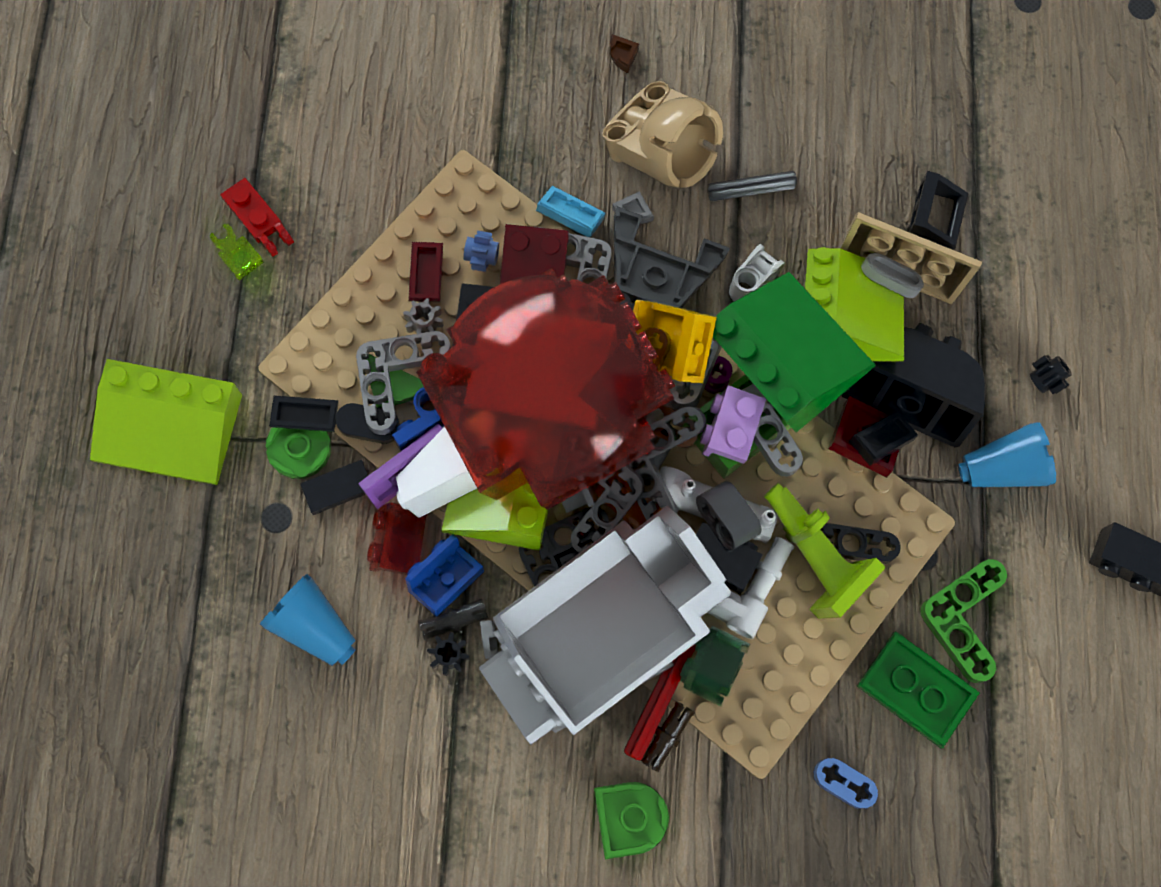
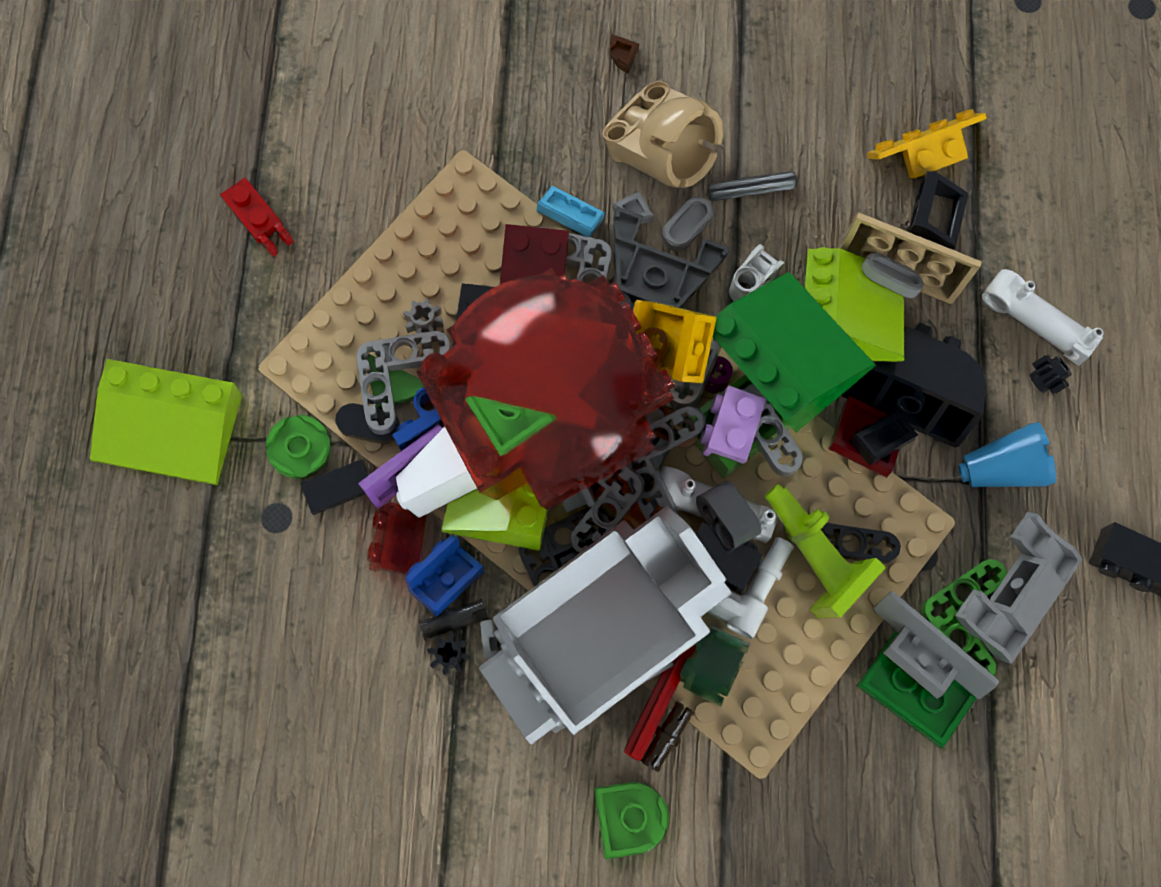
(237, 254): clear neon green plate -> none
(303, 413): black tile -> none
(310, 623): dark azure cone -> none
(426, 271): dark red tile -> none
(481, 251): medium blue gear -> none
(507, 423): none -> bright green tile
(687, 223): none -> light grey tile
(841, 790): medium blue beam -> none
(930, 654): none -> light grey bracket
(932, 148): none -> yellow bracket
(1016, 297): none -> white piece
(1024, 594): none -> light grey bracket

